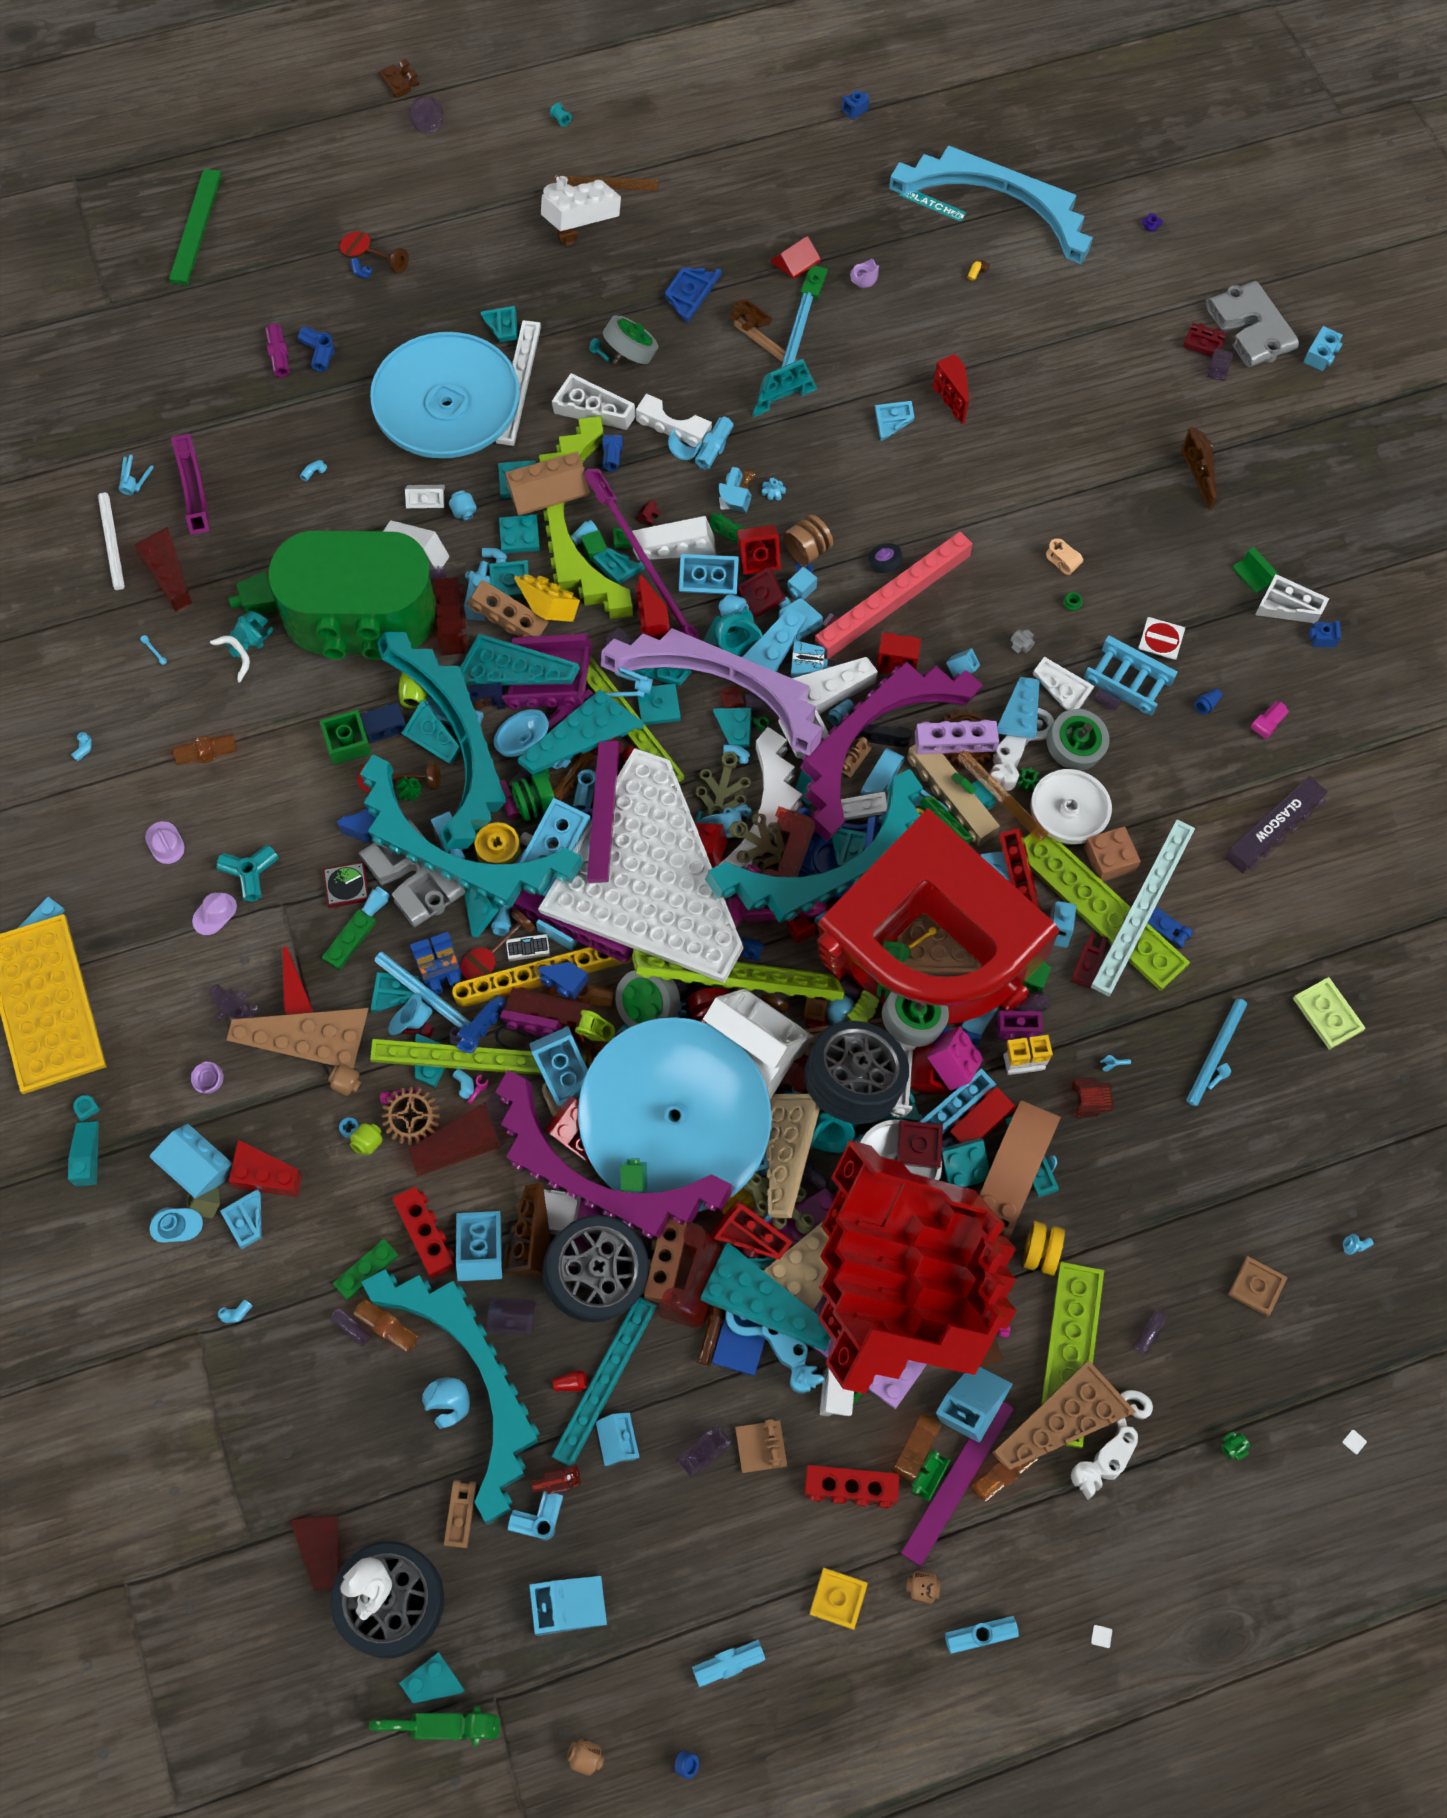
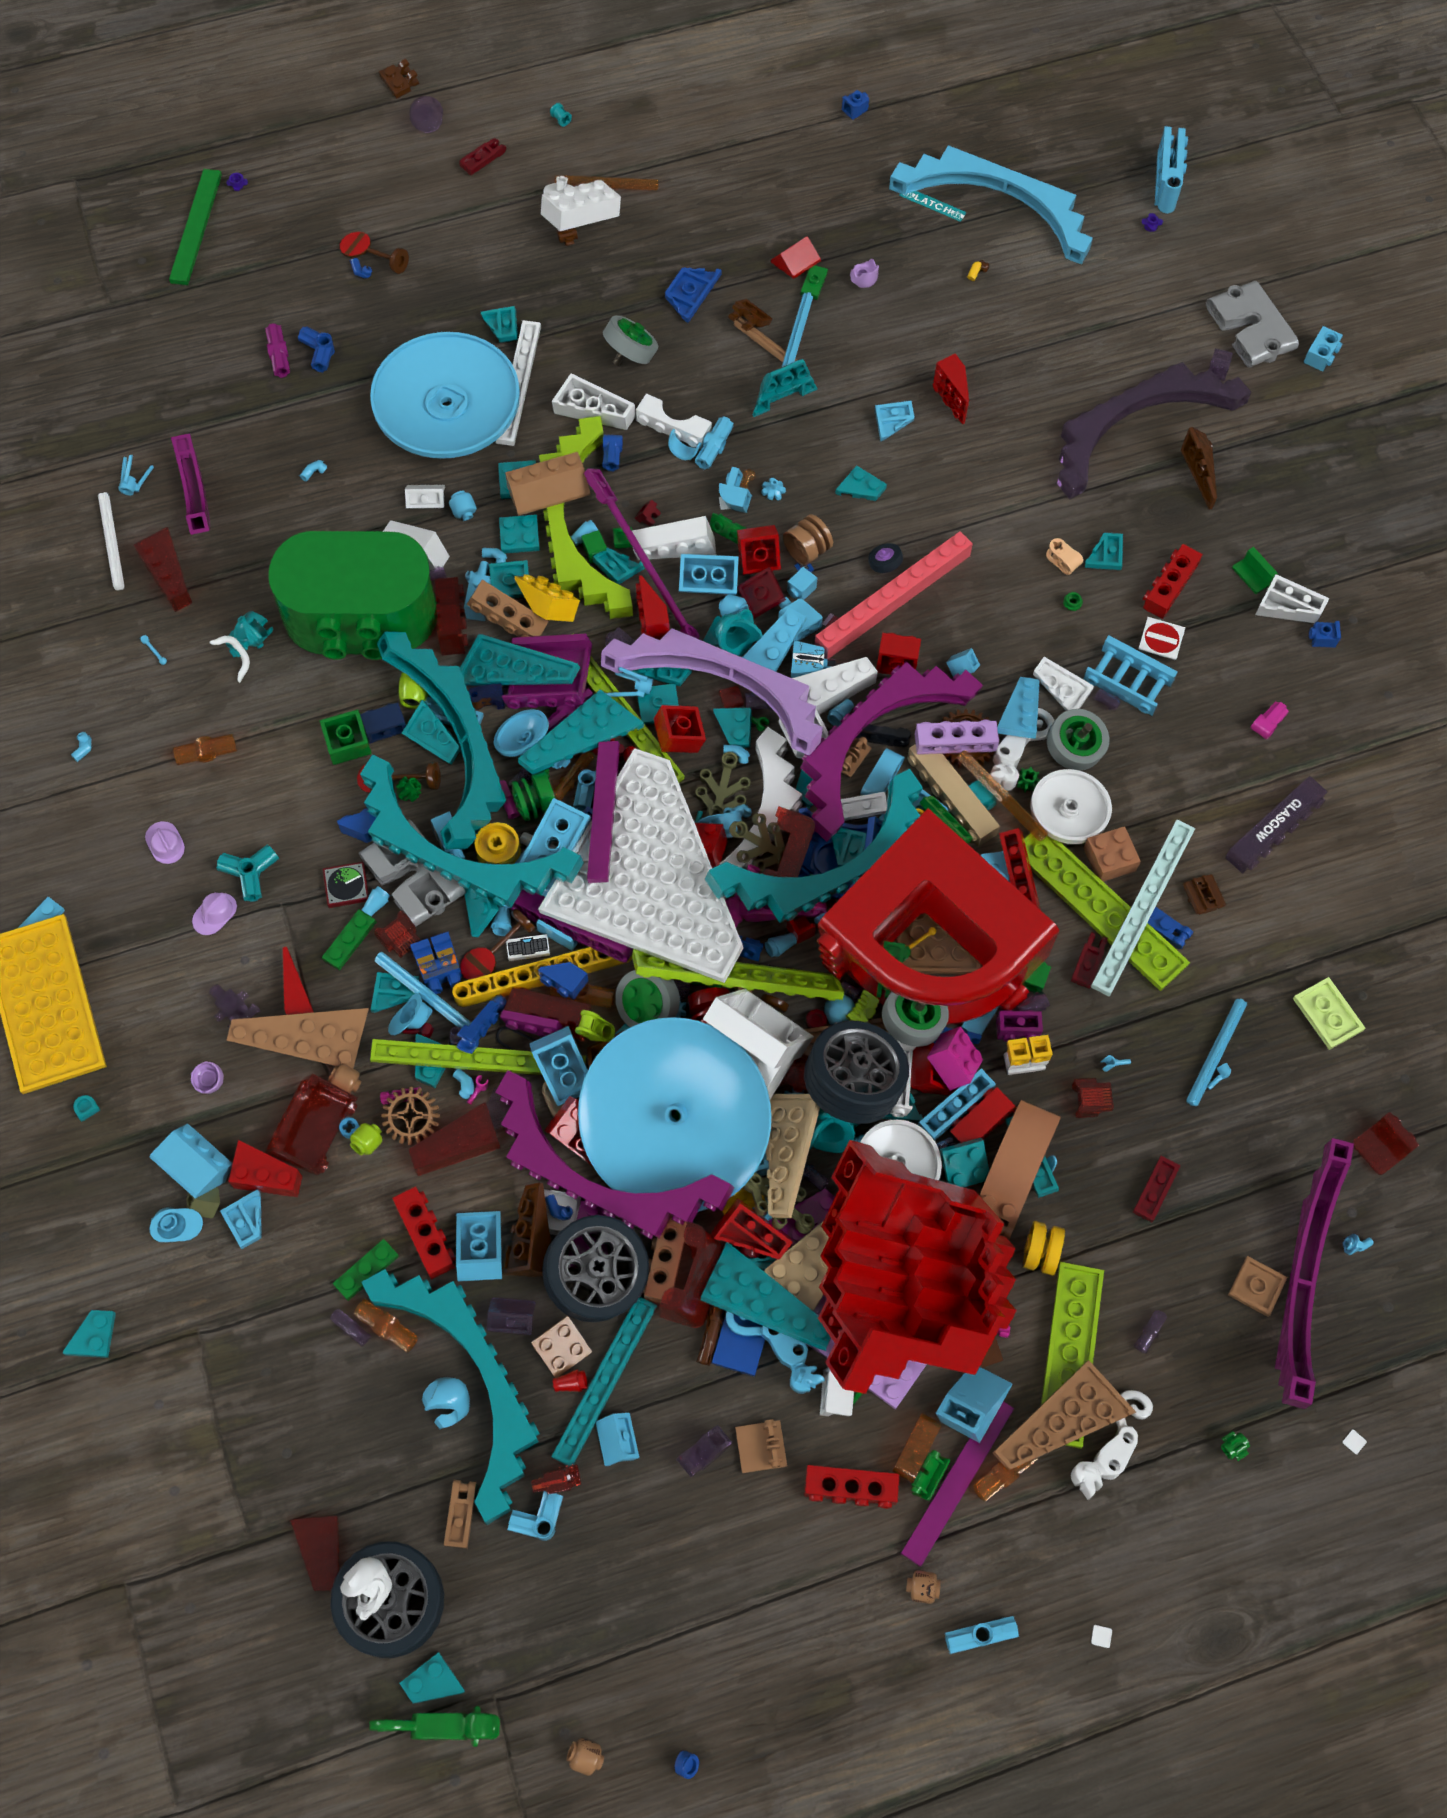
(84, 1154): teal slope -> none
(93, 1336): none -> teal wing
(234, 1315): medium azure arm -> none
(237, 181): none -> dark purple plate
(254, 595): green torso -> none
(311, 1124): none -> clear red windscreen
(398, 935): none -> clear red piece
(482, 156): none -> dark red hinge
(558, 1211): none -> blue arm
(561, 1347): none -> hinge
(567, 1605): medium azure slope -> none
(595, 347): teal hand -> none
(633, 1175): green brick -> none
(679, 729): none -> red brick
(728, 1663): medium azure piece -> none
(777, 945): none -> medium azure cone
(815, 1008): reddish brown tile -> none
(838, 1598): yellow plate -> none
(861, 485): none -> teal wing
(919, 1144): dark red tile -> none
(958, 779): green tile -> none
(1022, 641): light grey gear -> none
(1063, 916): medium azure torso -> none
(1107, 553): none -> teal wing
(1156, 1189): none -> dark red plate
(1170, 178): none -> medium azure hinge
(1172, 385): none -> clear purple arch
(1188, 560): none -> red brick
(1204, 339): dark red plate -> none
(1204, 894): none -> reddish brown piece
(1206, 702): blue cone -> none
(1316, 1213): none -> magenta arch
(1385, 1143): none -> clear red bracket

